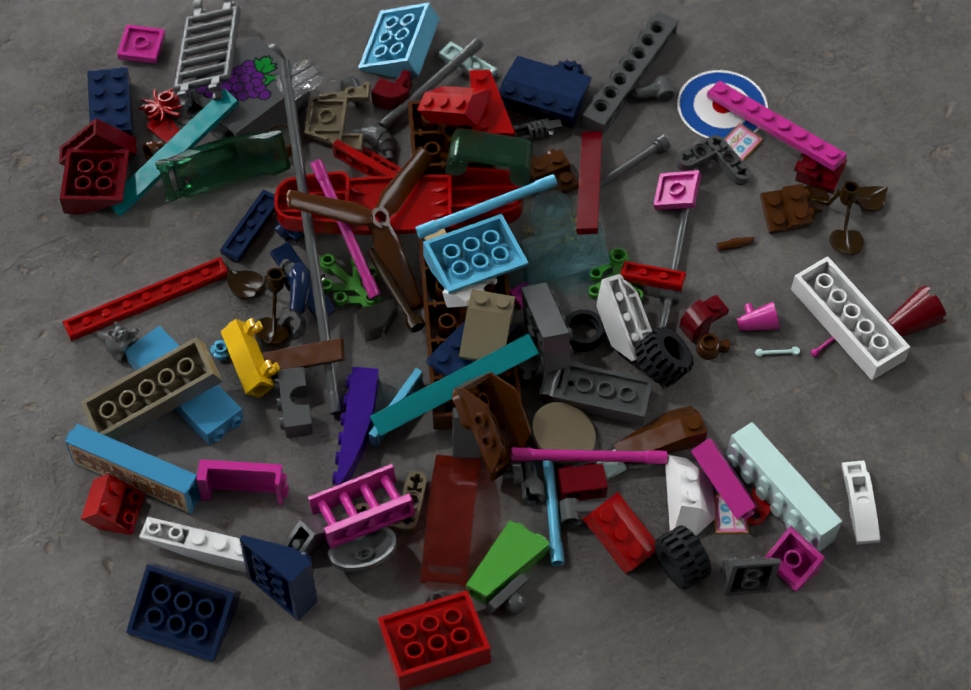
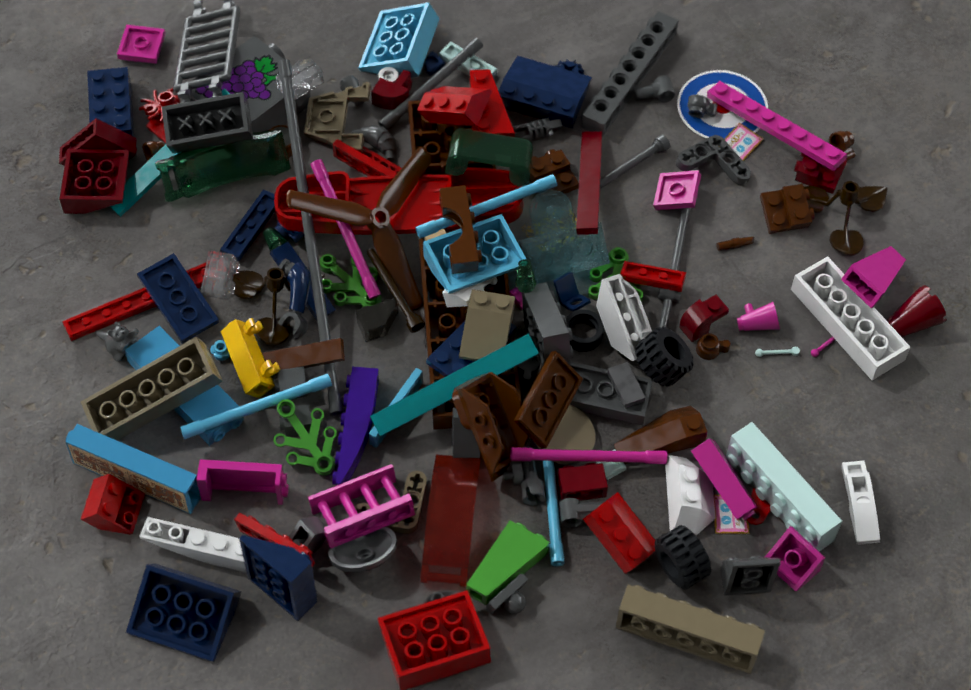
(177, 298): none -> dark blue plate
(200, 426): none -> medium azure piece
(207, 122): none -> dark grey brick
(219, 275): none -> clear brick
(252, 528): none -> red plate
(273, 238): none -> clear green cone
(308, 440): none -> bright green plant
(388, 74): none -> white tile
(433, 63): none -> dark blue tile
(463, 252): none -> reddish brown arch
(525, 277): none -> clear green cone
(548, 399): none -> reddish brown tile
(568, 292): none -> dark blue bracket
(626, 385): none -> flat silver tile
(689, 628): none -> dark tan brick
(700, 105): none -> dark grey piece
(843, 141): none -> reddish brown piece
(873, 274): none -> dark pink slope

